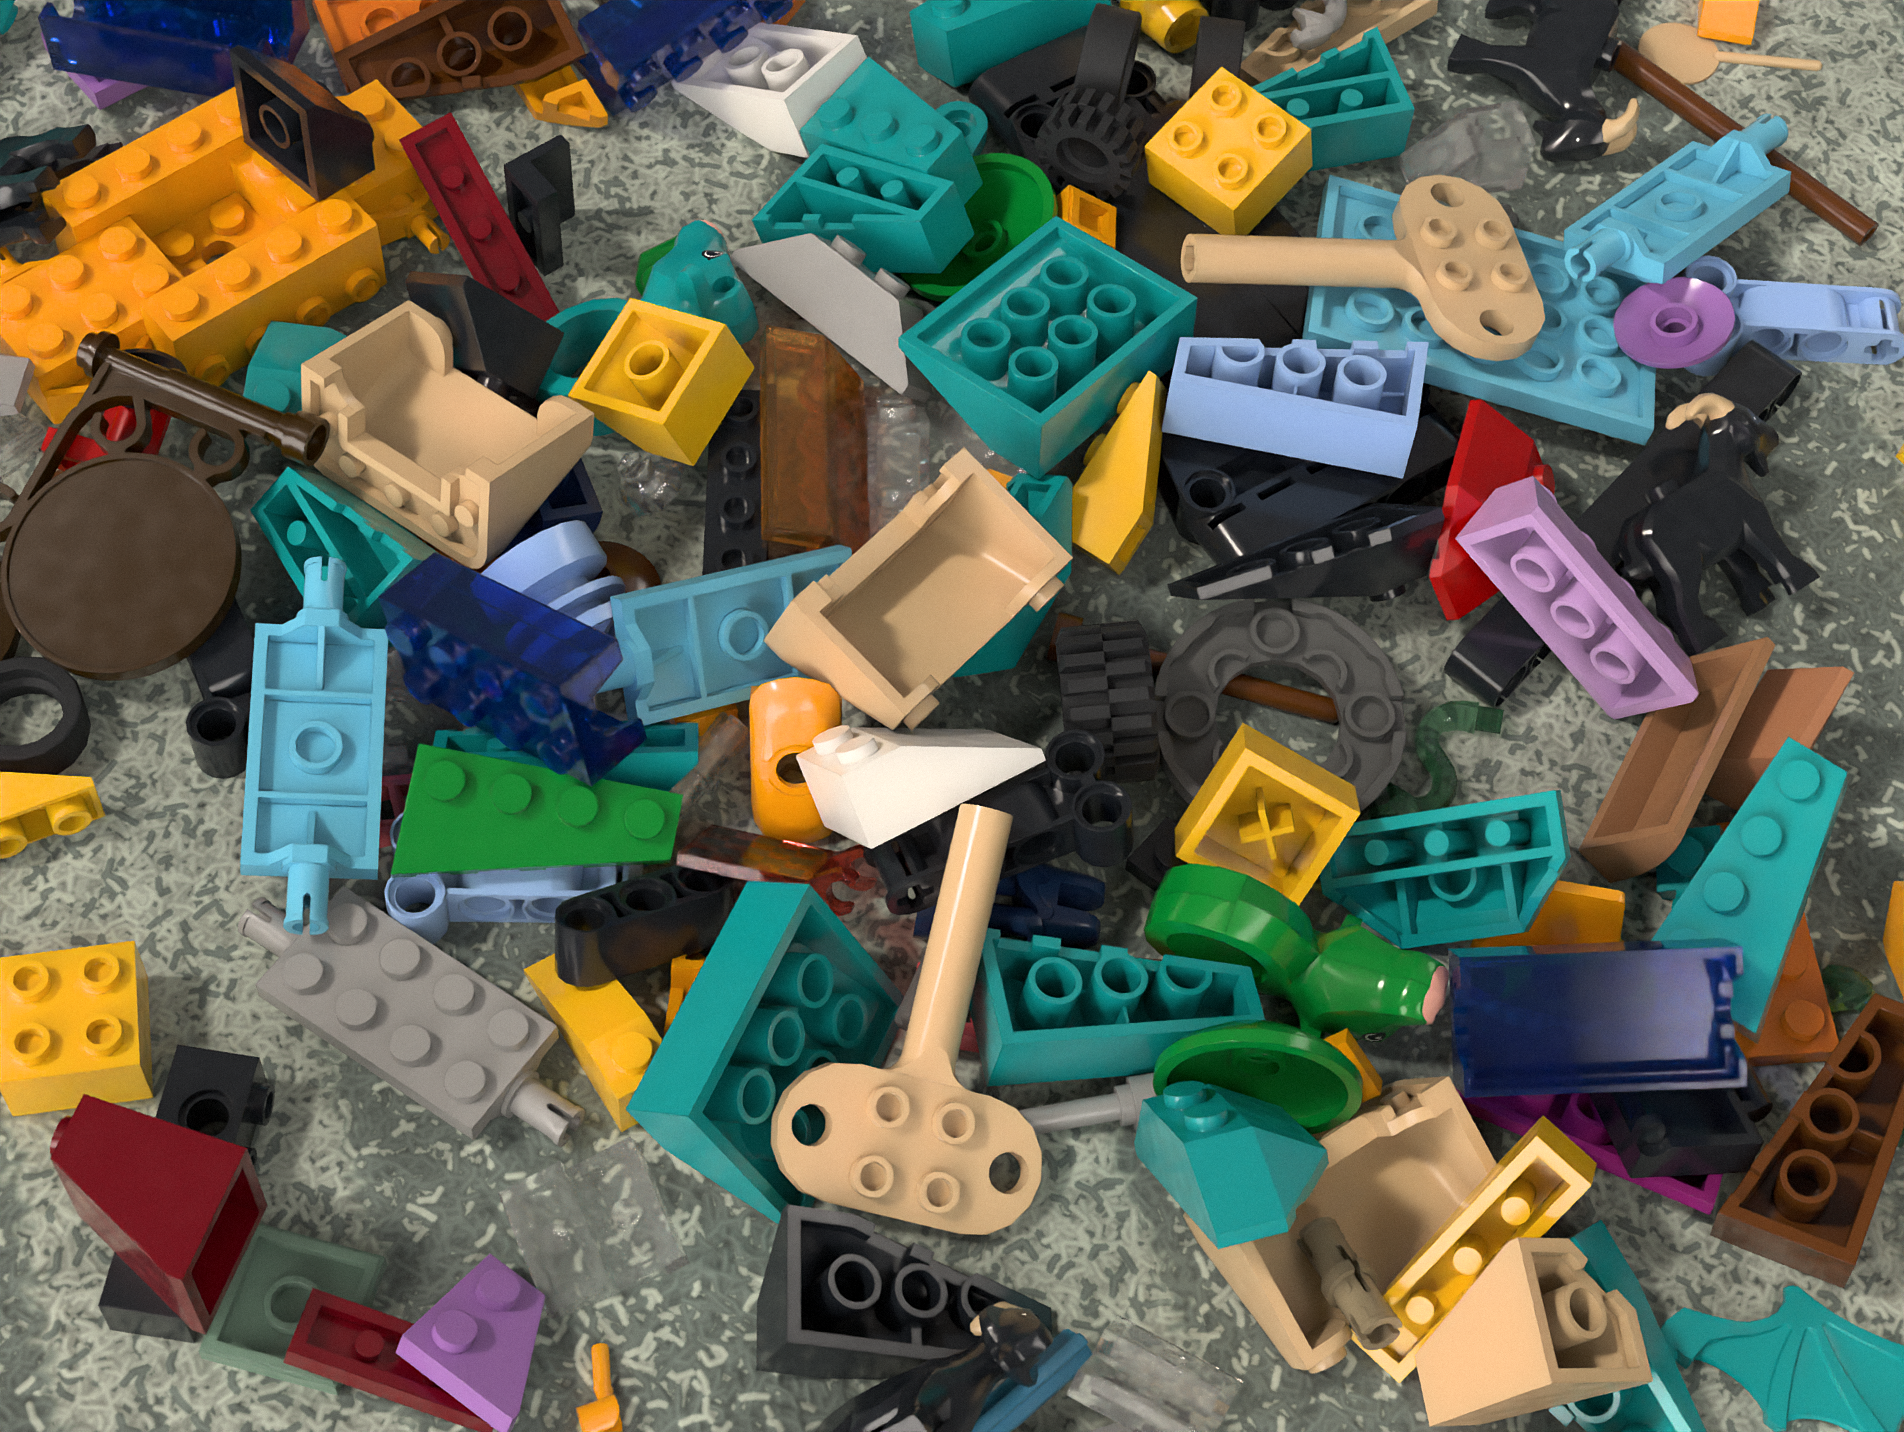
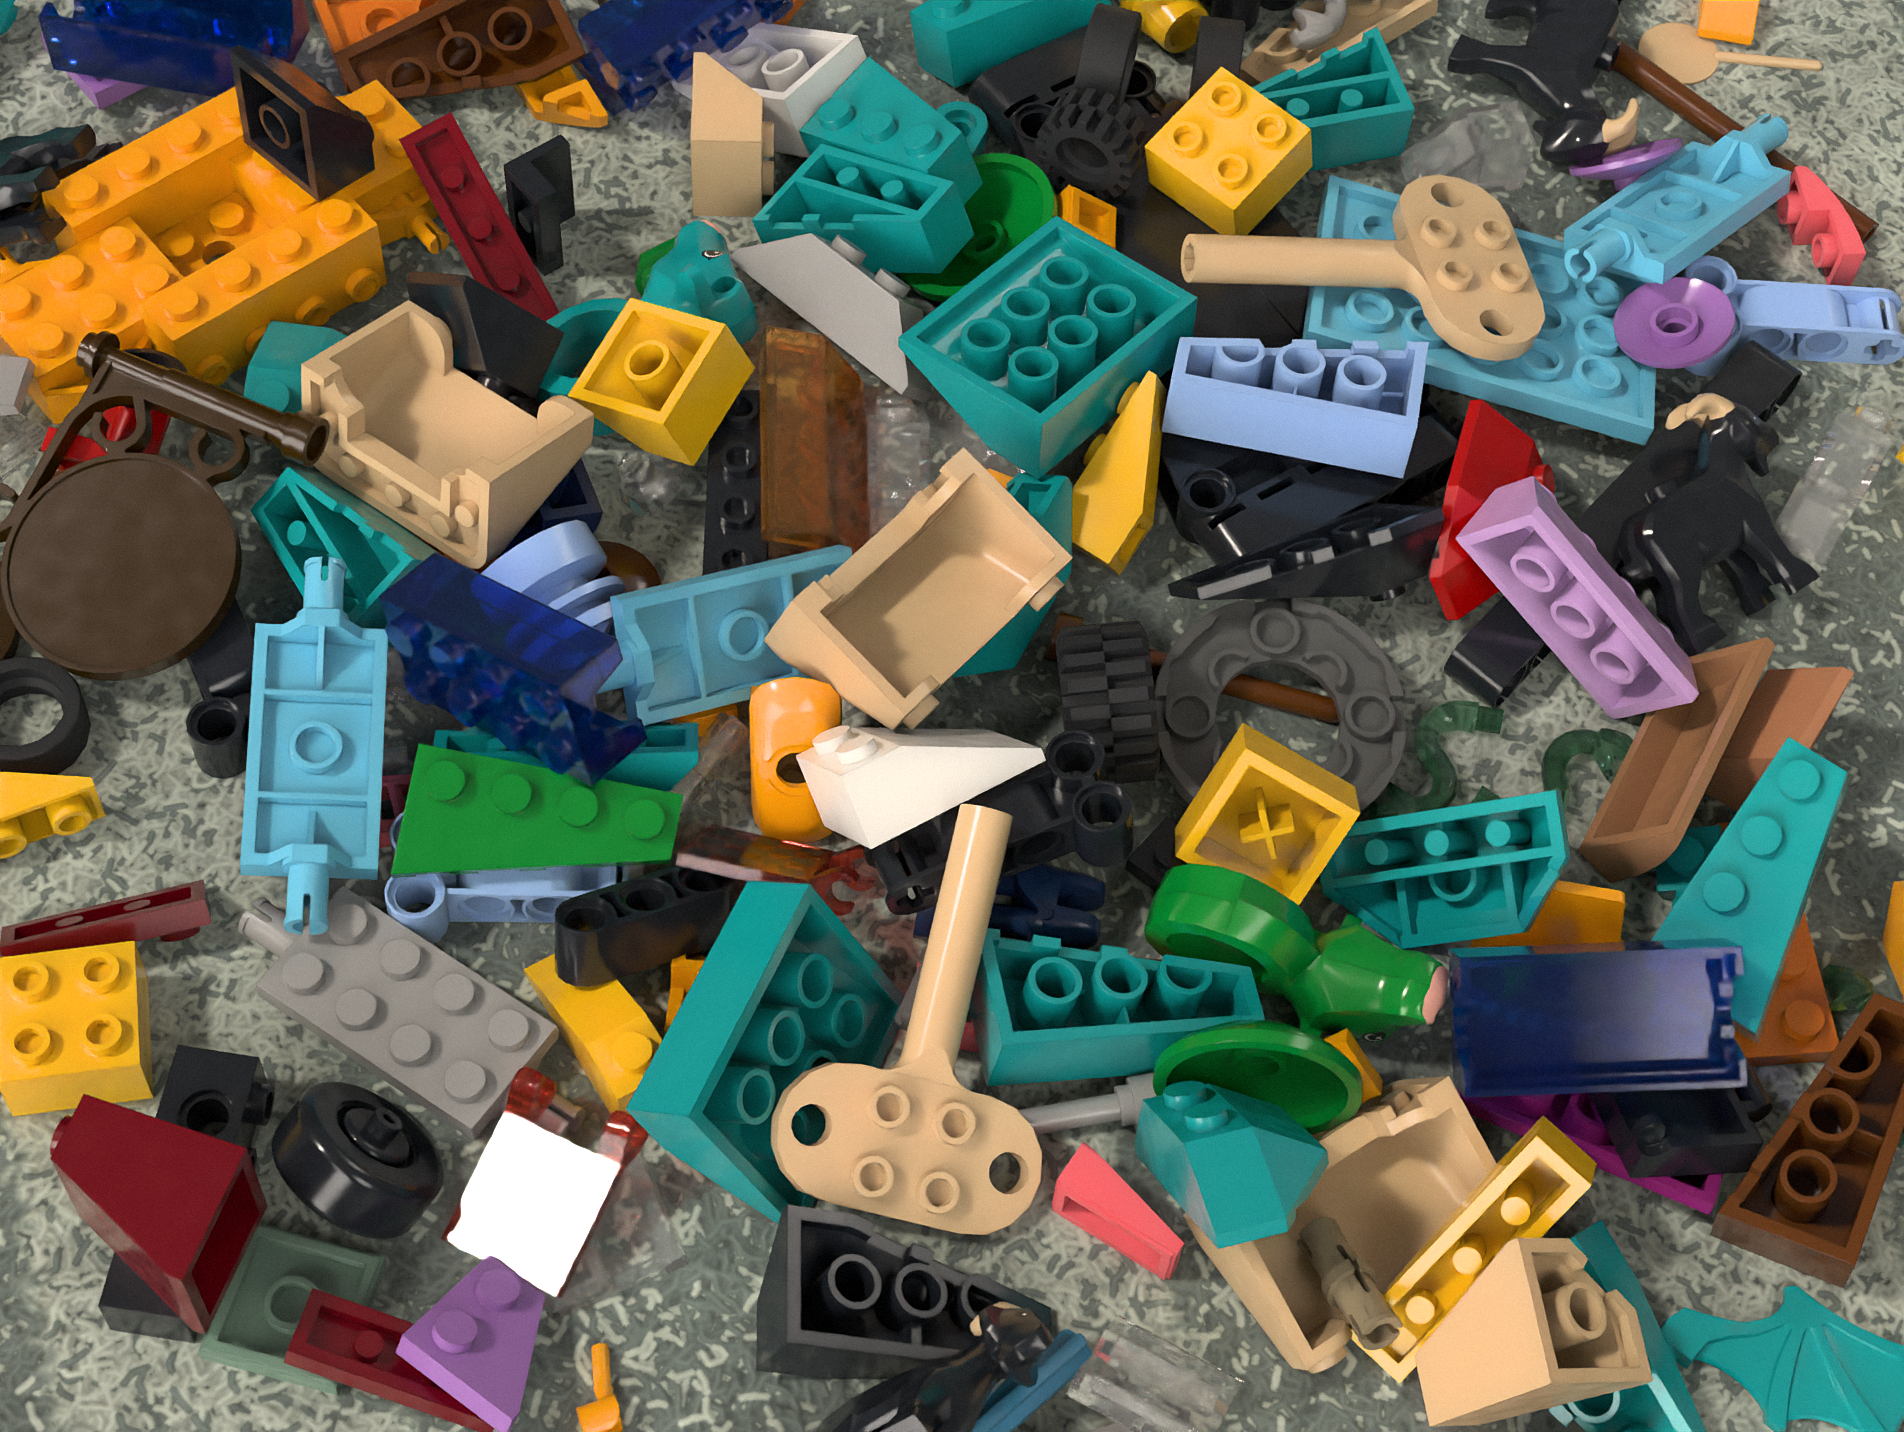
(167, 913): none -> dark red plate
(357, 1160): none -> black wheel
(540, 1194): none -> flag
(728, 143): none -> tan slope
(1111, 1211): none -> coral slope
(1603, 746): none -> clear green animal
(1628, 164): none -> medium lavender dish
(1821, 220): none -> coral slope
(1836, 483): none -> clear arch

